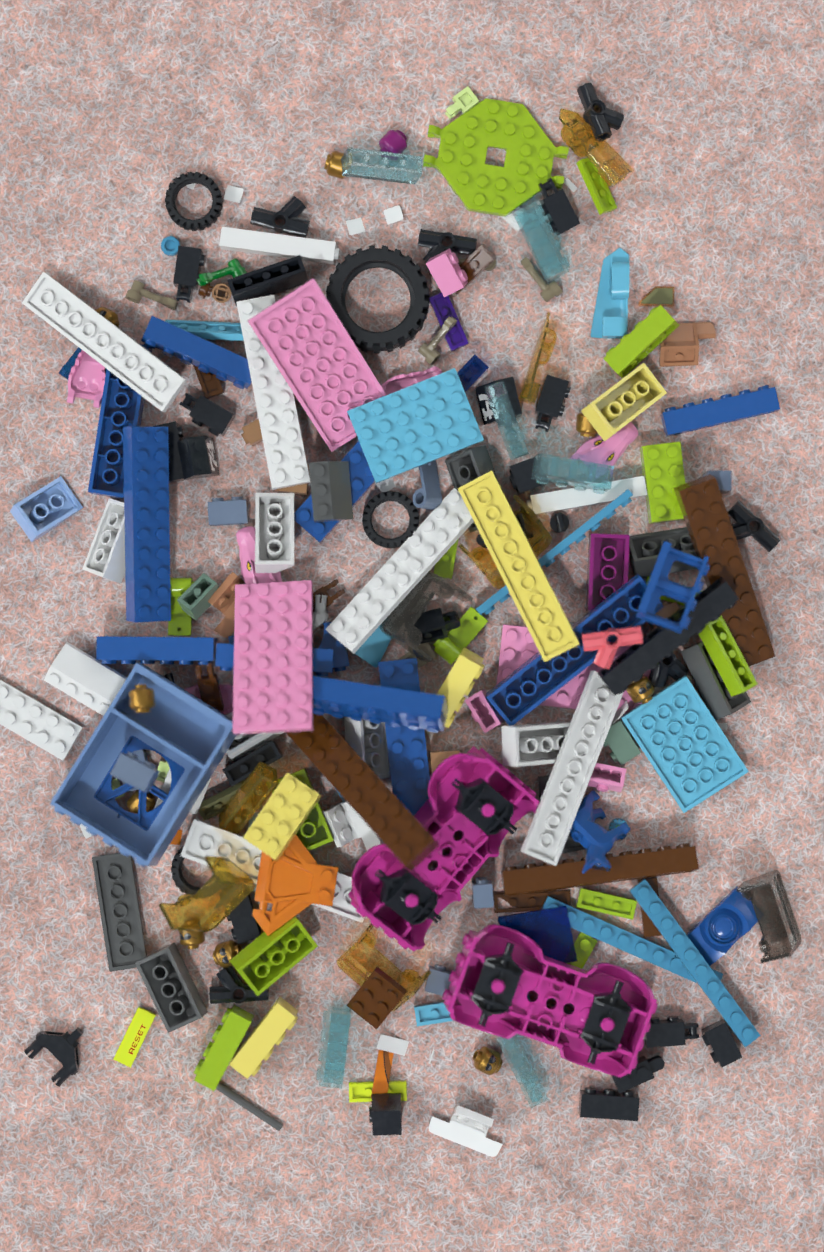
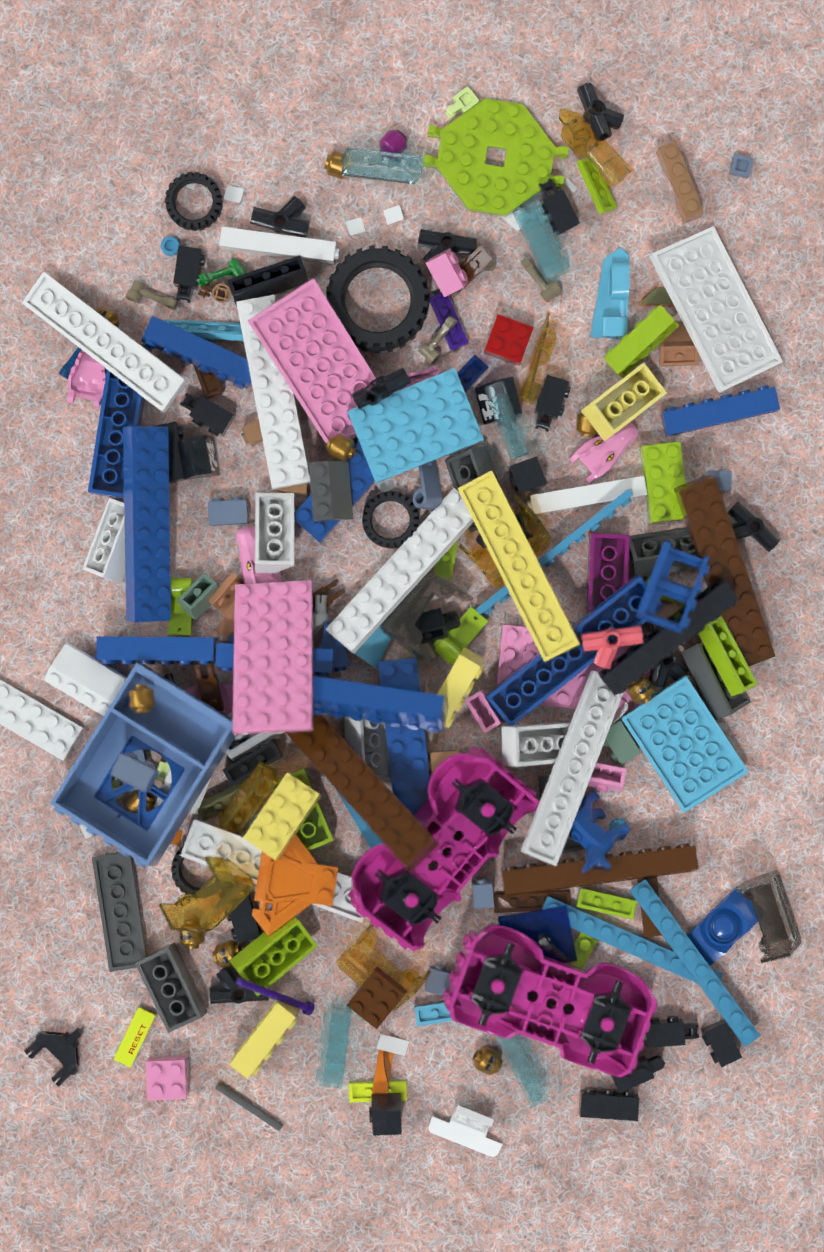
(45, 509): light blue slope -> none
(167, 1078): none -> bright pink brick
(224, 1047): lime brick -> none
(306, 1007): none -> dark purple bar
(341, 448): none -> pearl gold head
(348, 825): white plate -> none
(380, 388): none -> black piece
(508, 340): none -> red brick
(547, 944): none -> black bar
(559, 522): black plate -> none
(572, 472): clear light blue brick -> none
(682, 185): none -> medium nougat arch
(716, 309): none -> white plate
(741, 166): none -> sand blue plate

